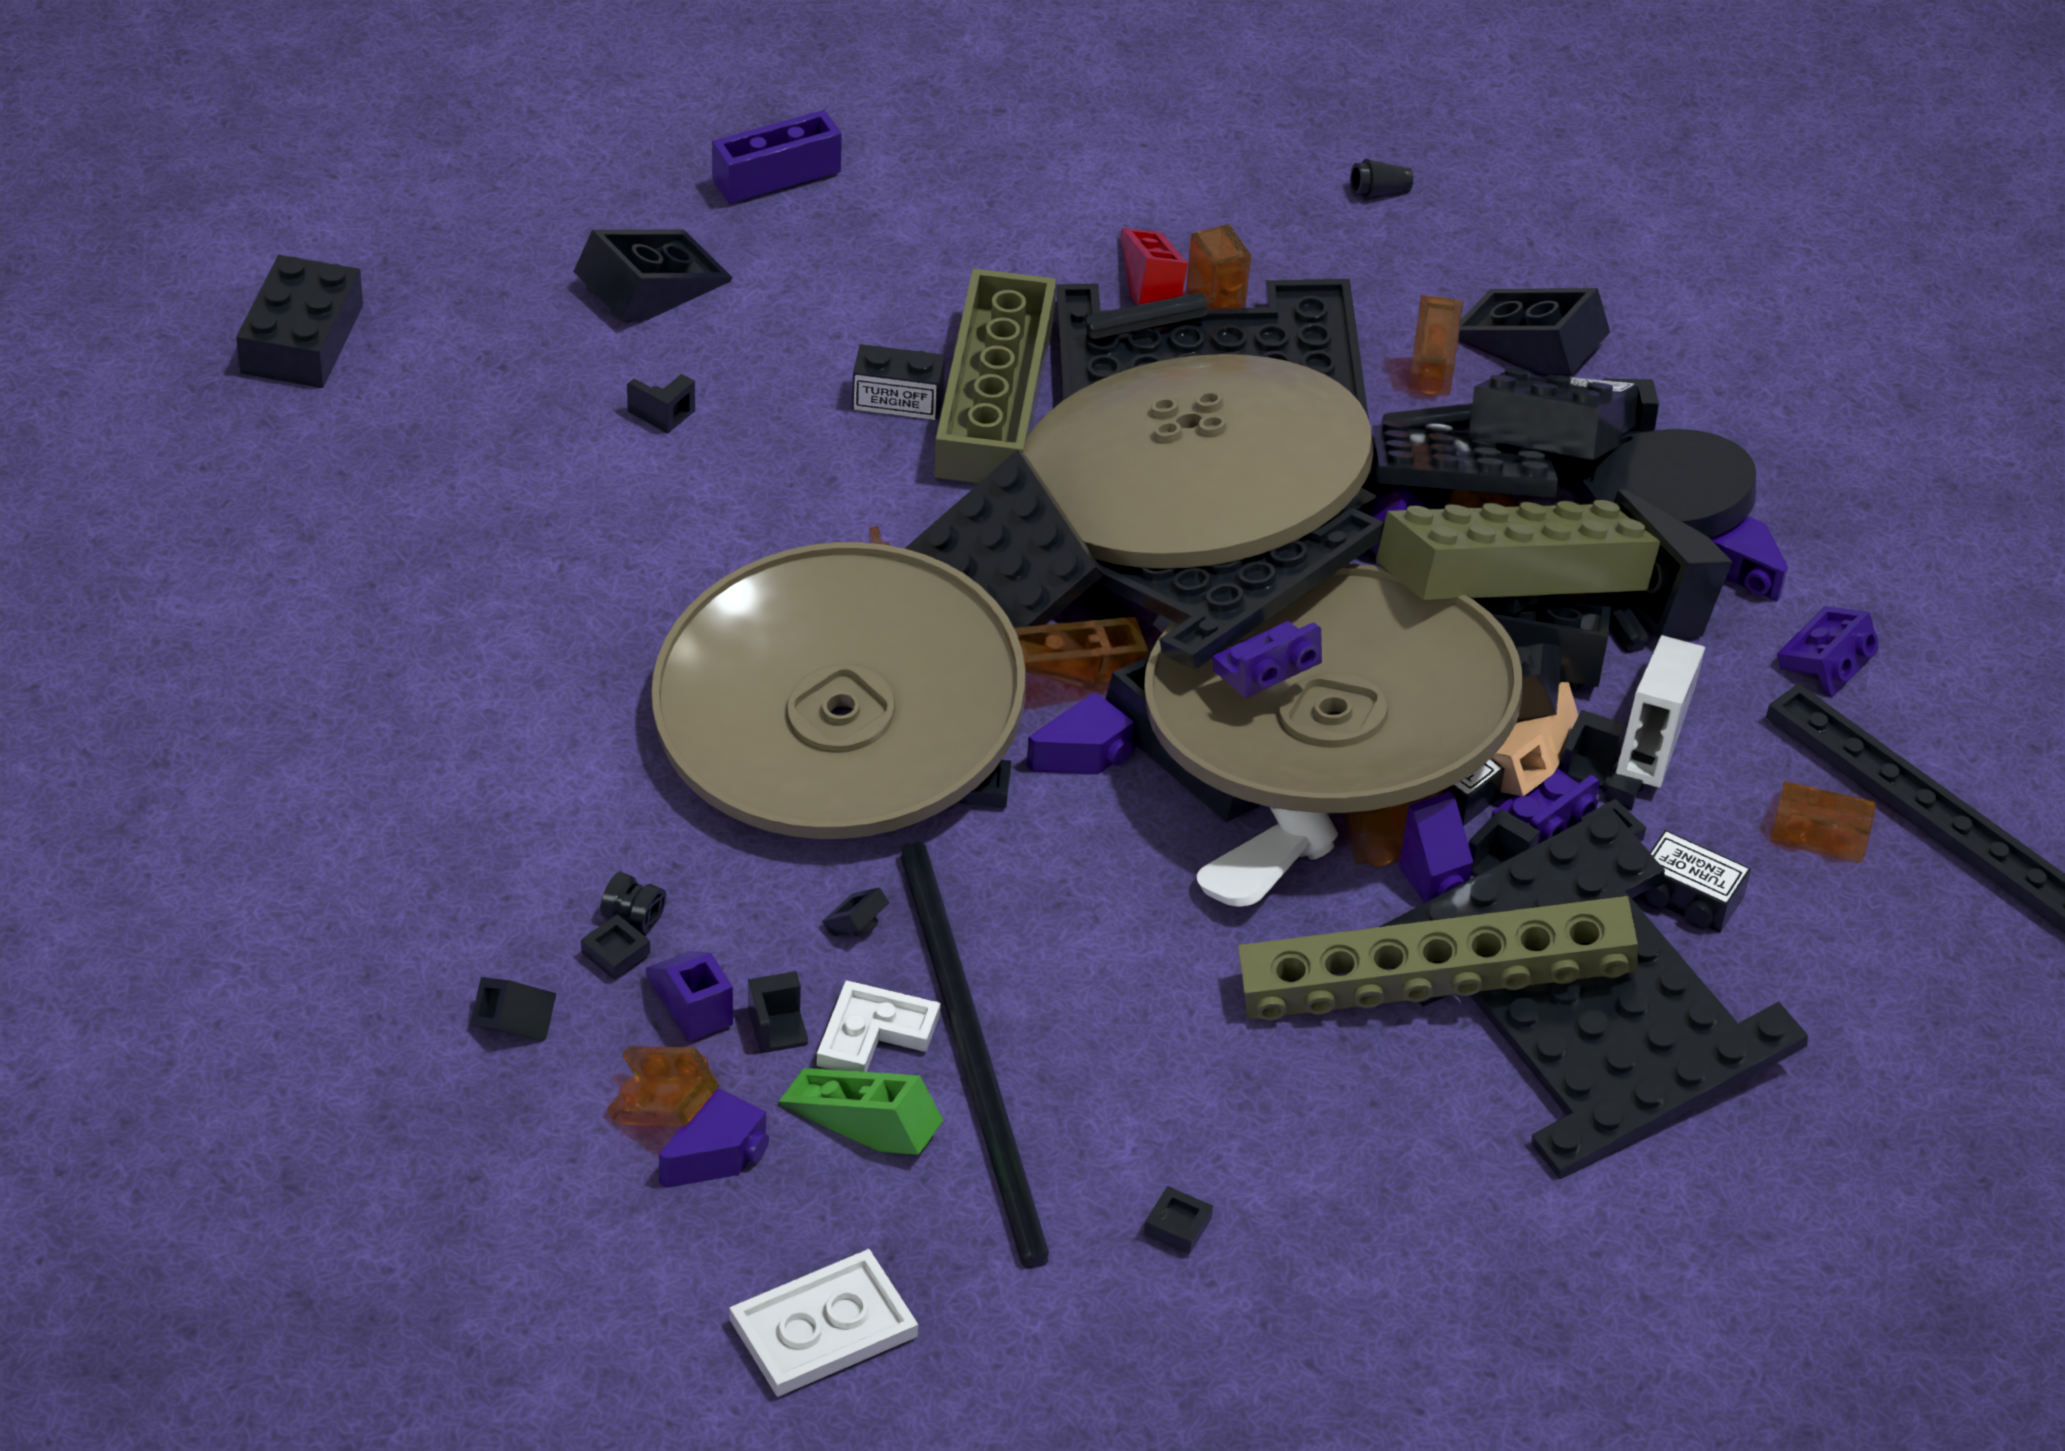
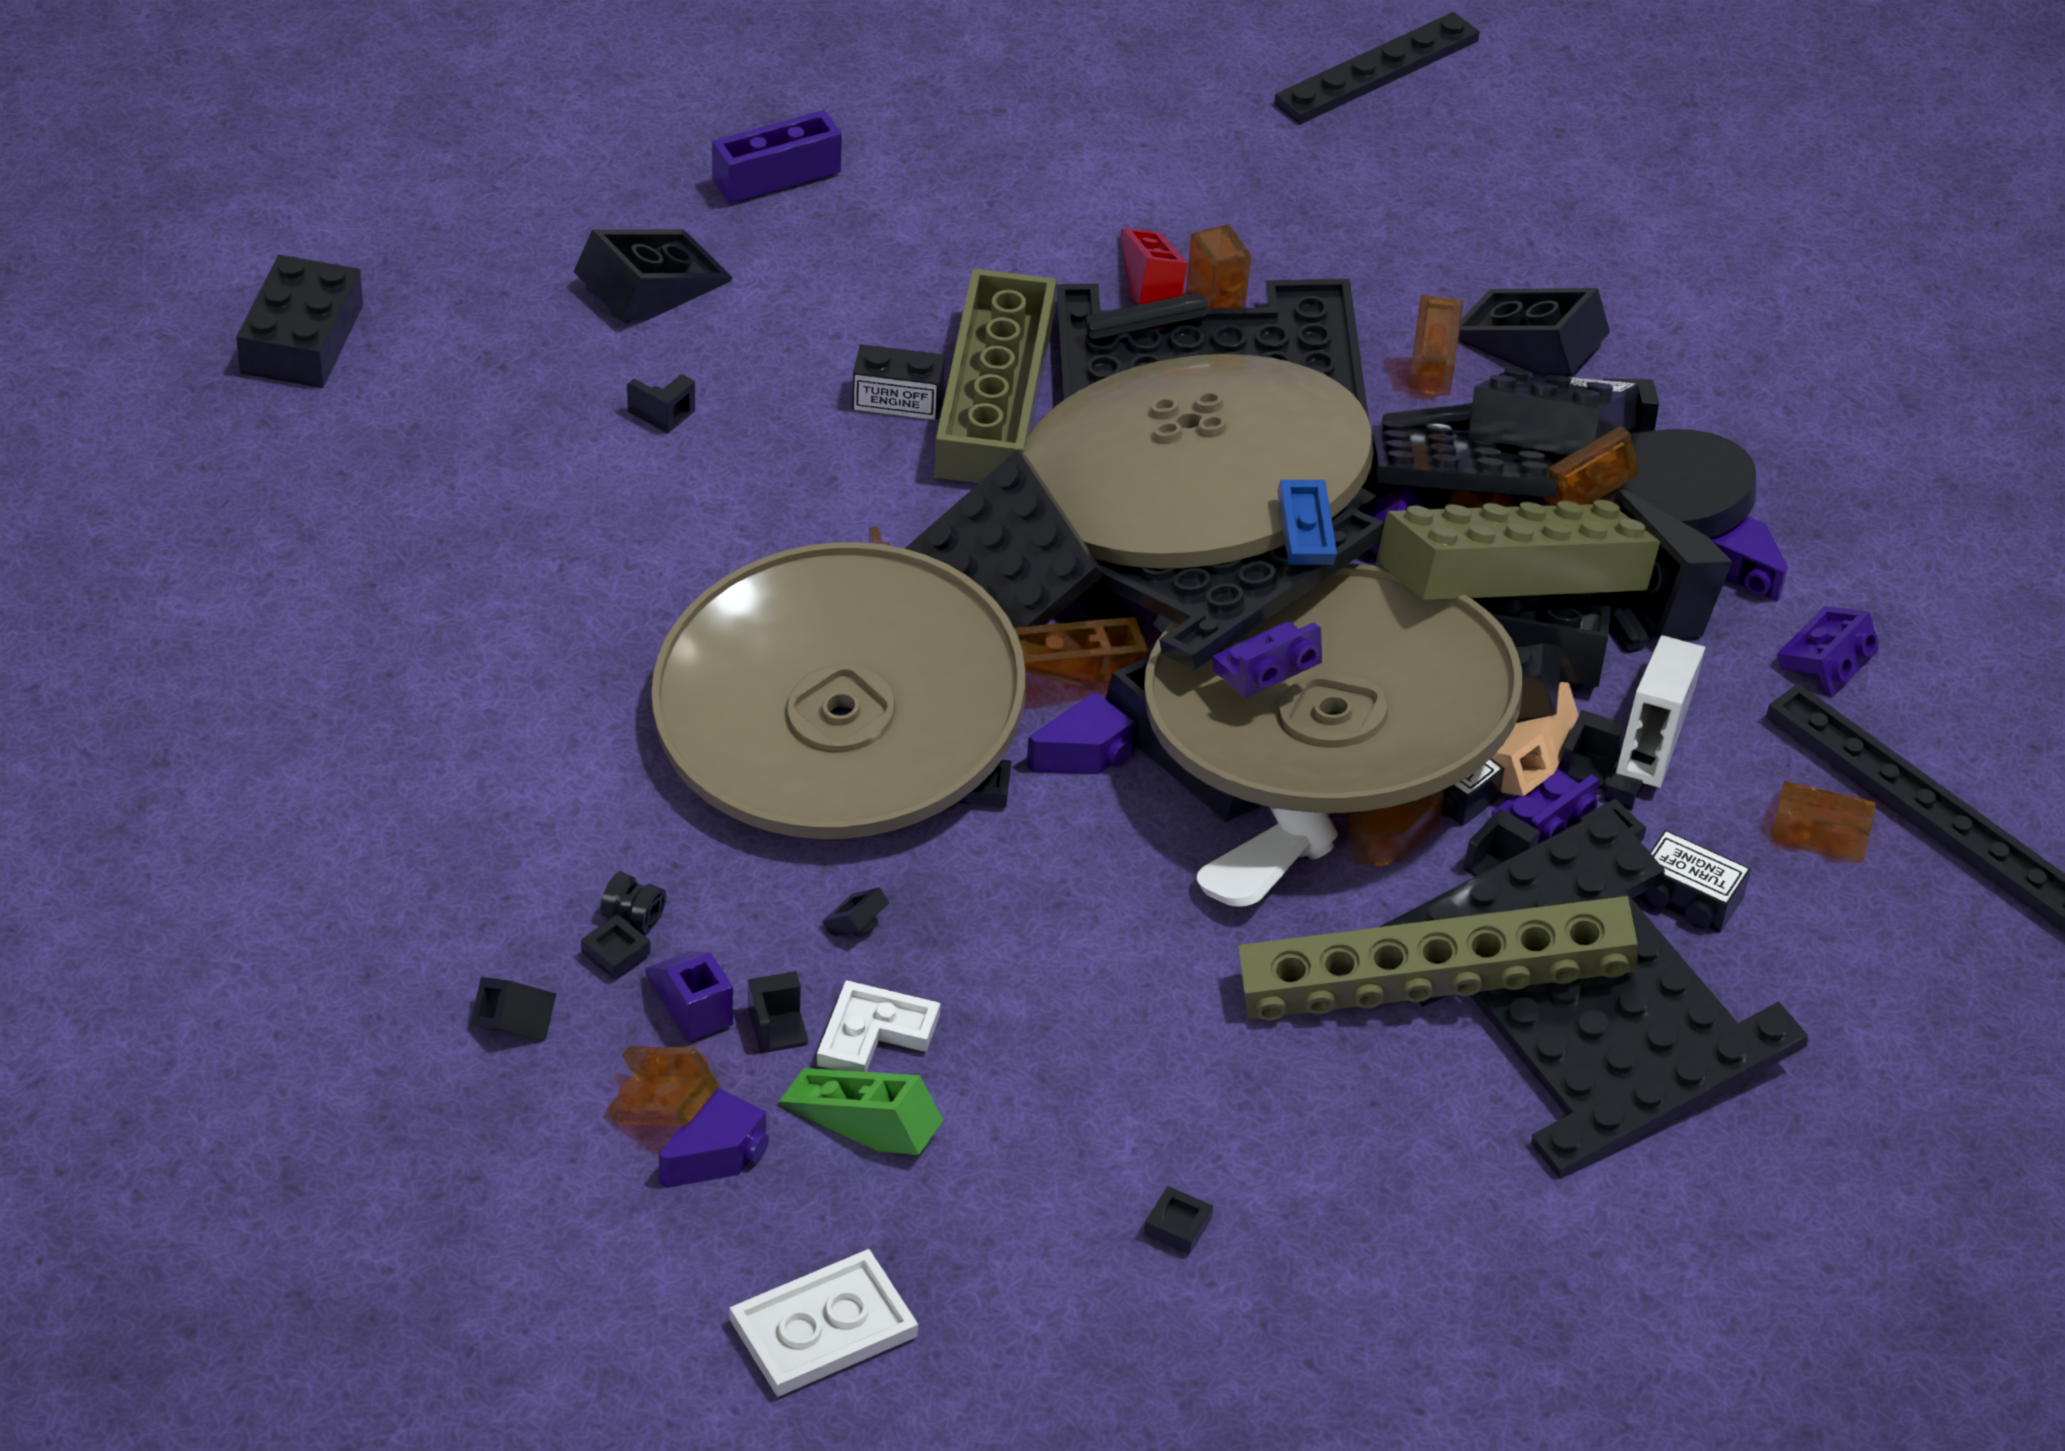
(975, 1057): black axle -> none
(1307, 522): none -> blue plate
(1376, 68): none -> black plate
(1379, 179): black cone -> none
(1435, 847): dark purple slope -> none
(1595, 469): none -> clear orange bracket

